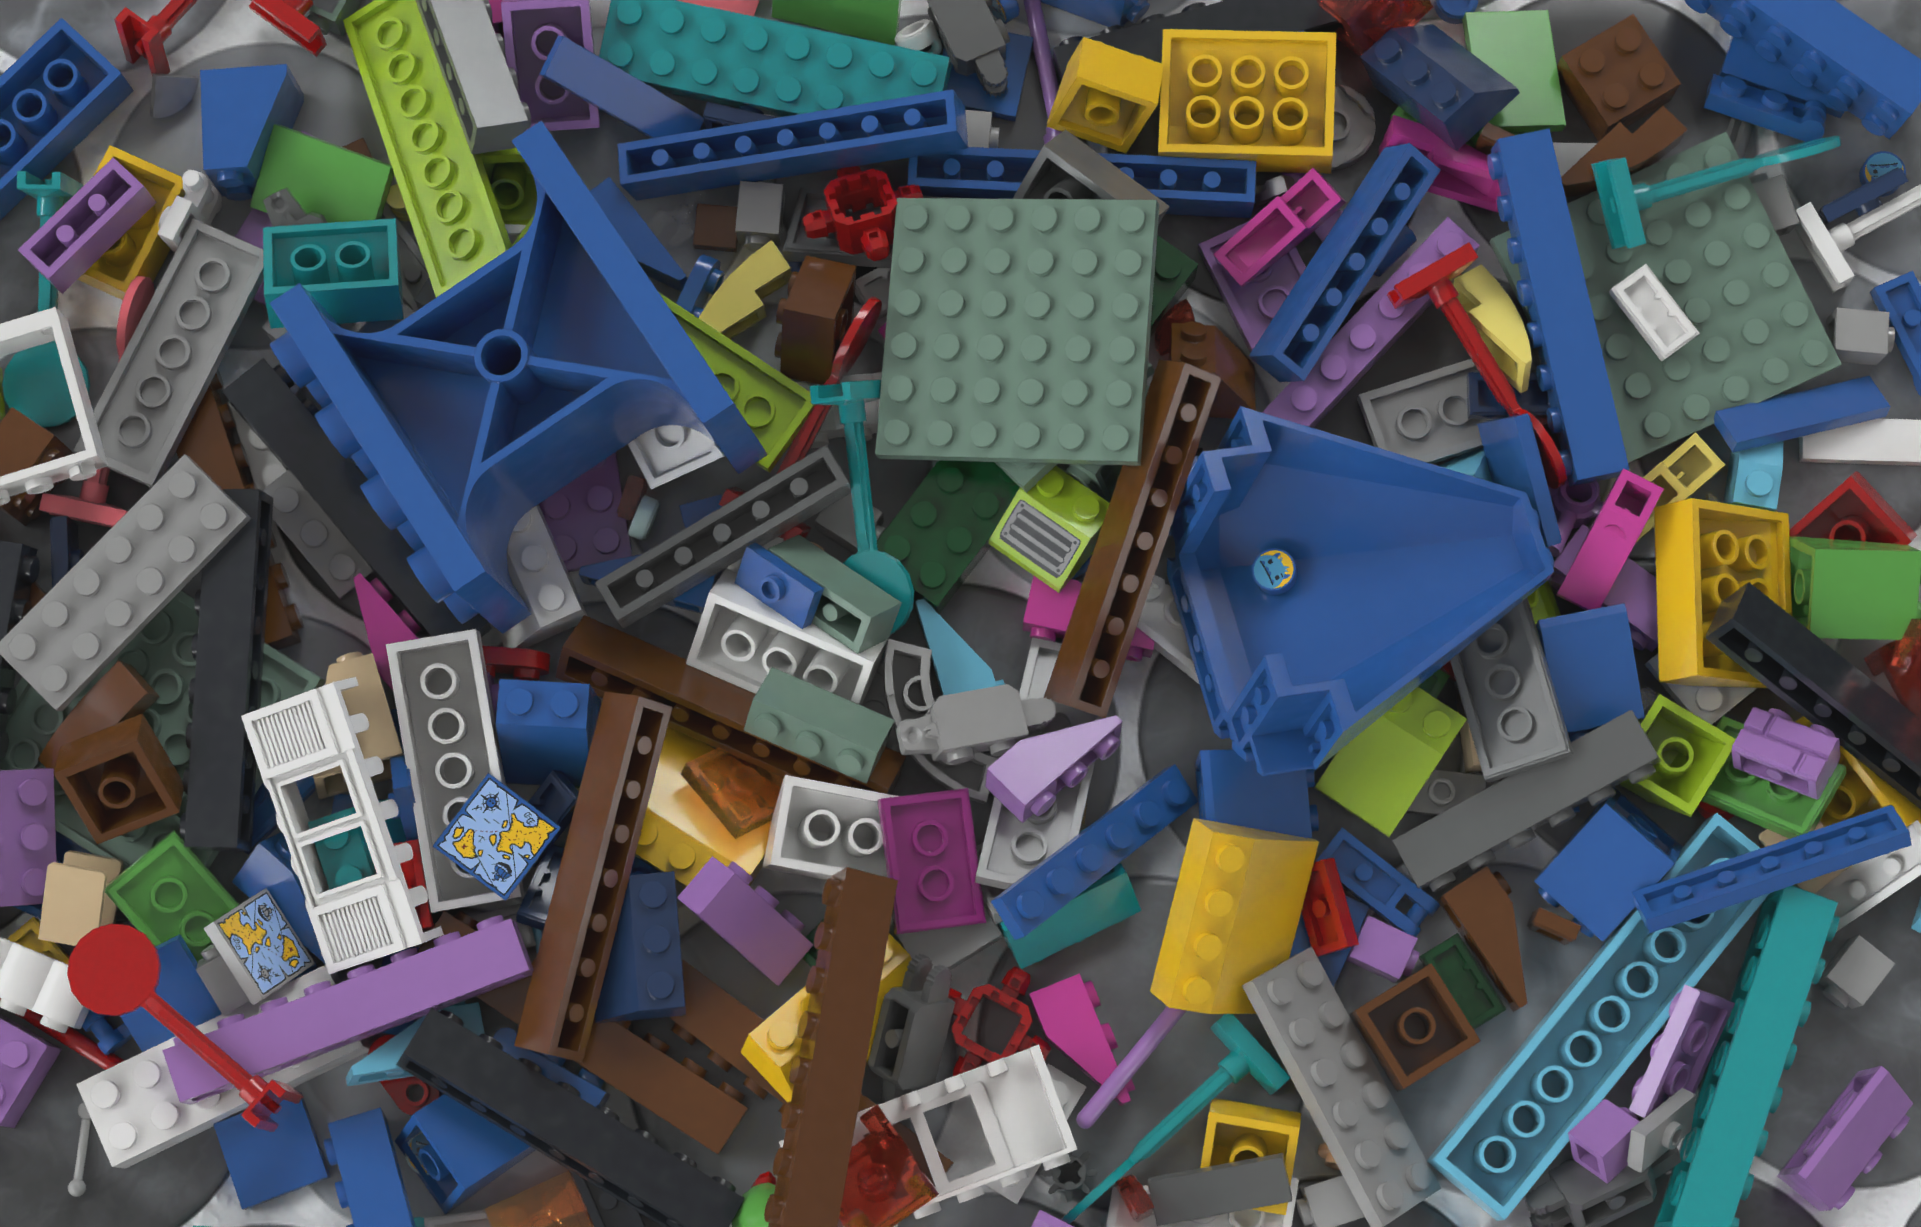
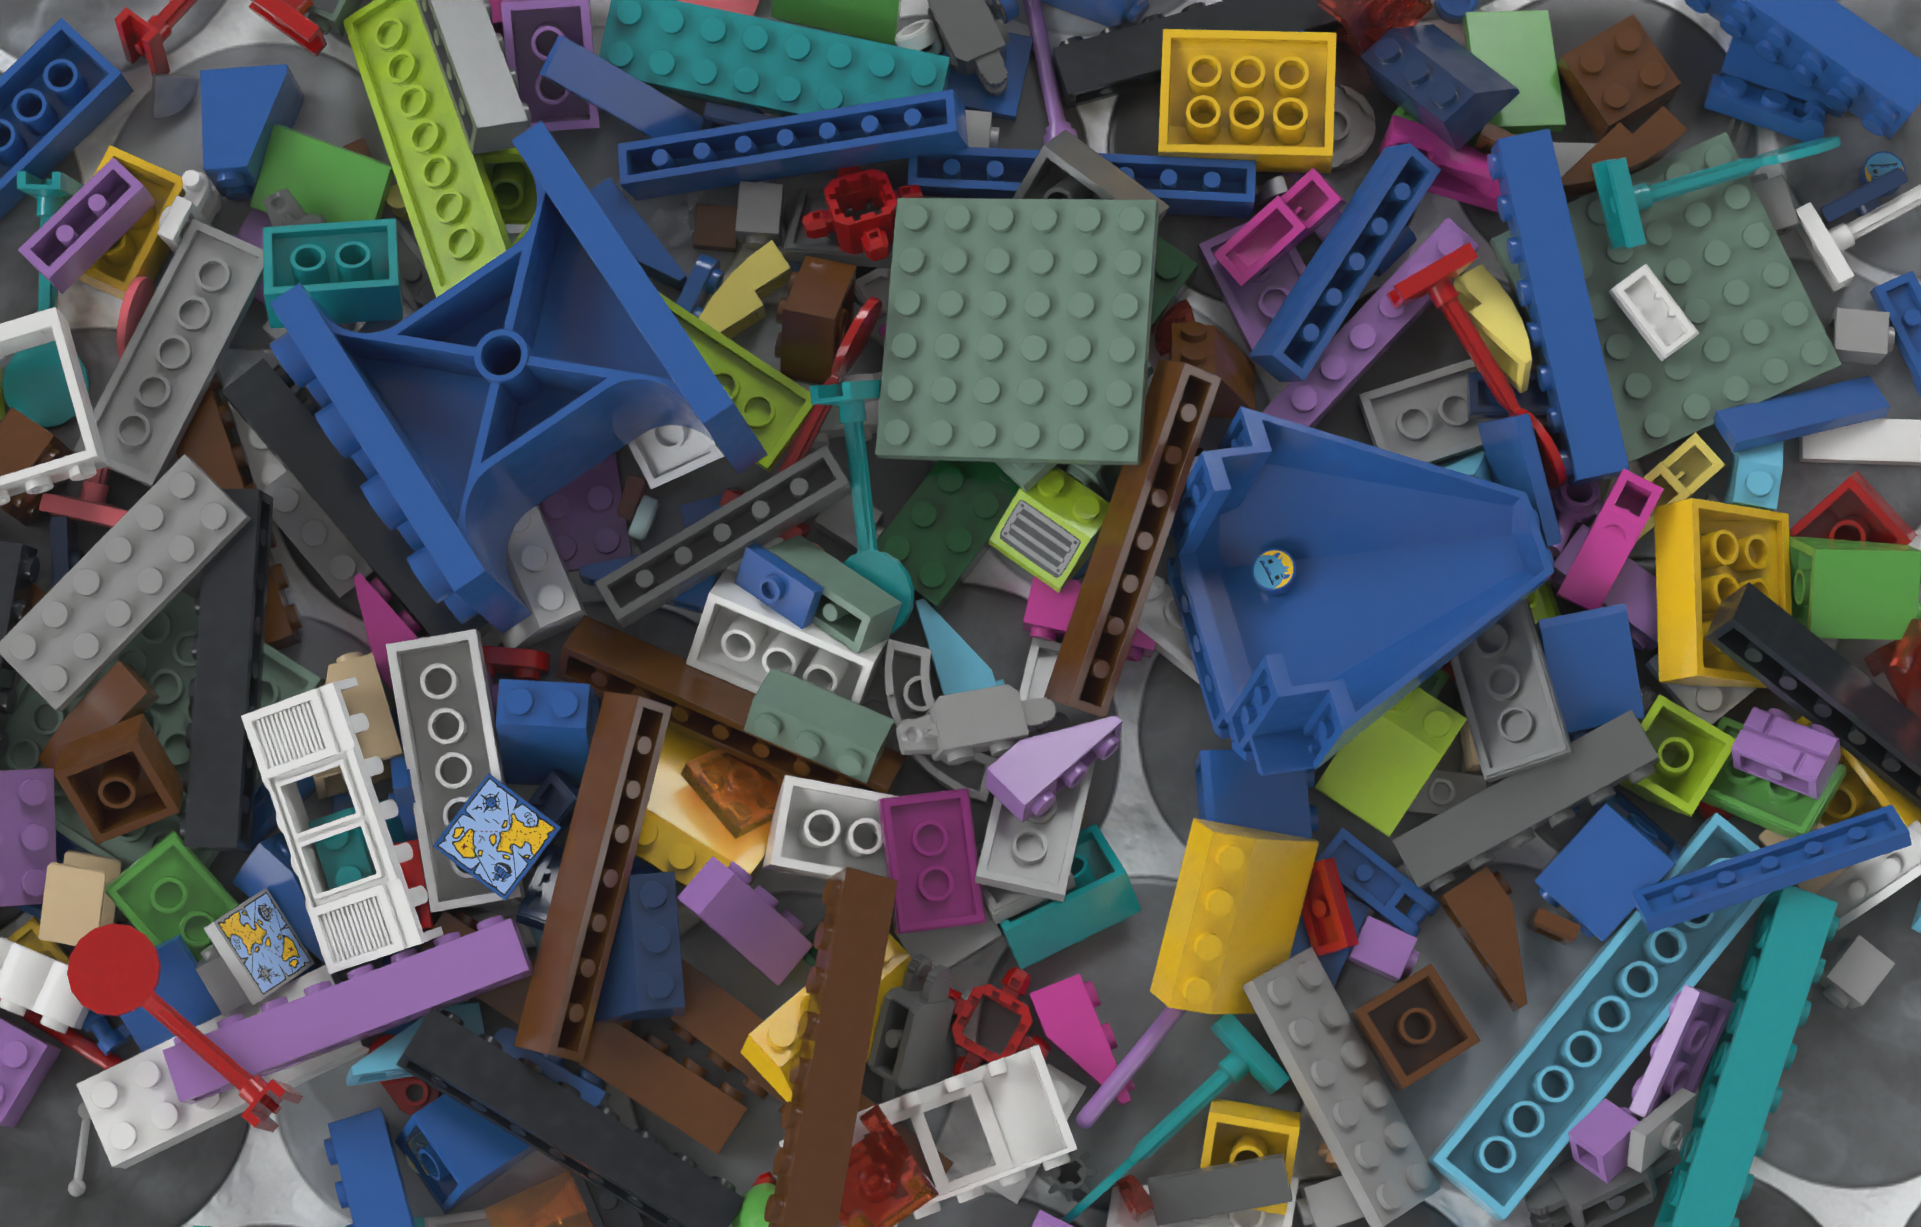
(272, 1162): blue tile -> none
(1094, 852): blue plate -> none
(1106, 95): yellow slope -> none
(1464, 980): dark green plate -> none
(1847, 1139): medium lavender slope -> none

